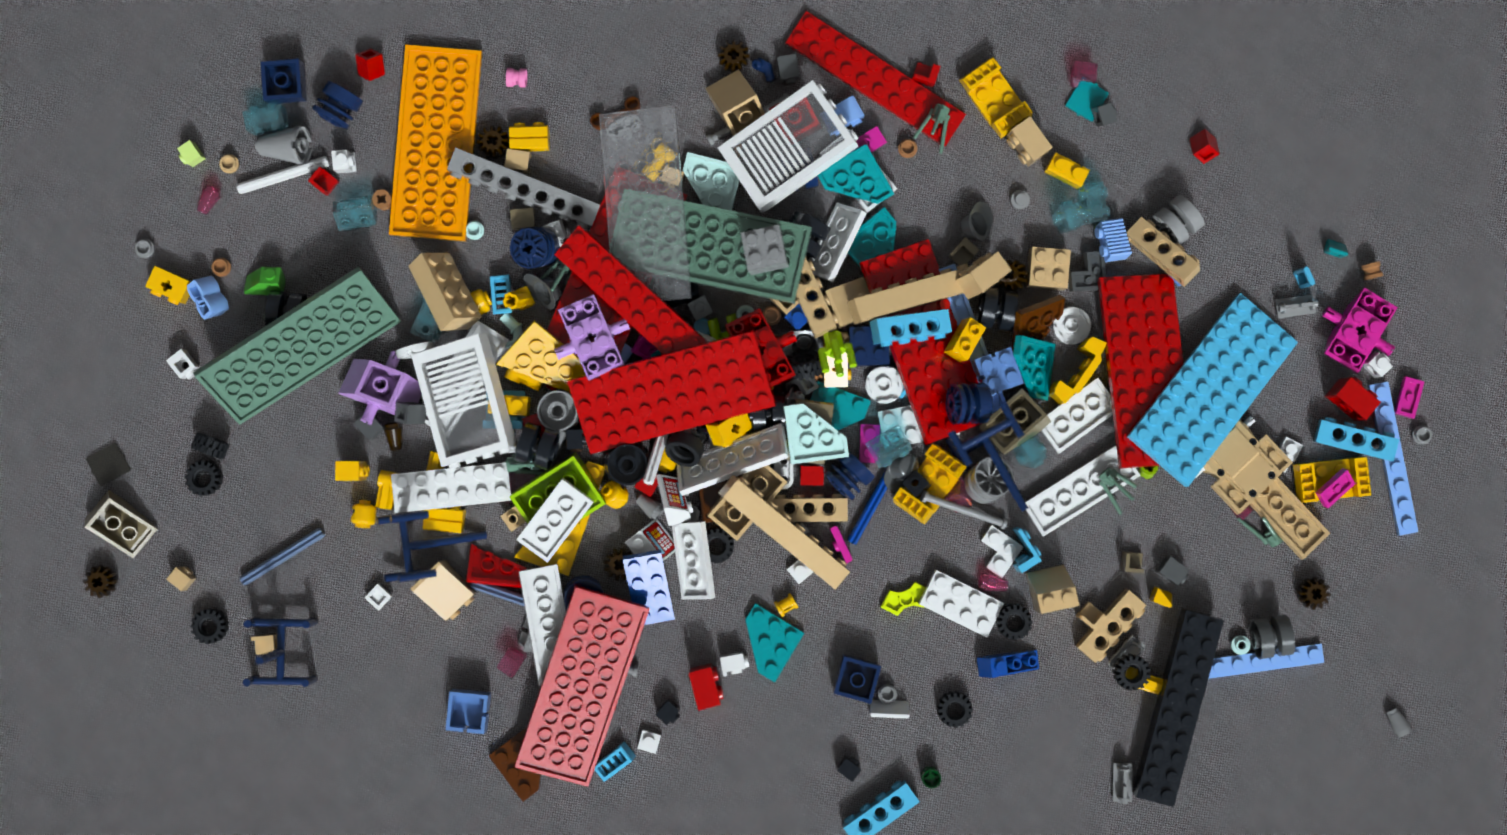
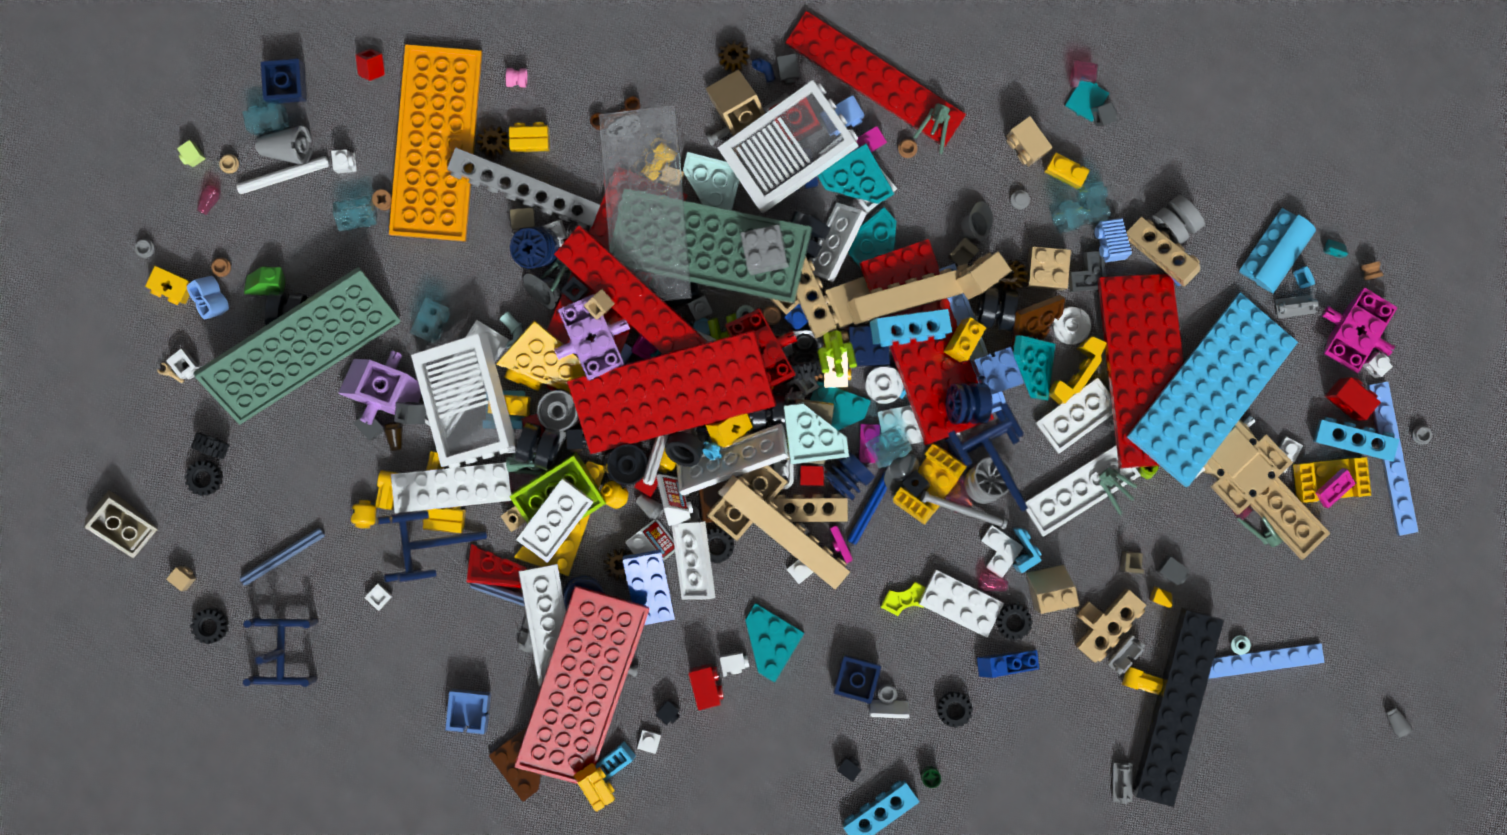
(107, 579): dark brown gear -> none
(108, 464): clear smoke piece -> none
(168, 371): none -> tan hand
(264, 643): tan panel -> none
(323, 181): red panel -> none
(337, 105): dark blue wheel -> none
(351, 470): yellow brick -> none
(406, 352): white tile -> none
(445, 291): tan brick -> none
(445, 592): slope -> none
(474, 230): light aqua plate -> none
(482, 300): yellow head -> none
(499, 279): medium azure slope -> none
(511, 662): clear pink panel -> none
(517, 159): tan panel -> none
(519, 299): yellow piece -> none
(570, 286): none -> black plate
(594, 787): none -> yellow brick
(599, 304): none -> tan plate
(712, 450): none -> medium azure plate
(786, 605): yellow bush -> none
(926, 74): red panel -> none
(995, 97): yellow plate -> none
(1029, 416): dark tan slope -> none
(1031, 453): clear light blue brick -> none
(1123, 663): black tyre -> none
(1204, 146): red panel -> none
(1272, 636): dark grey wheel -> none
(1278, 250): none -> medium azure brick
(1320, 590): dark brown gear -> none
(1409, 397): dark pink plate -> none

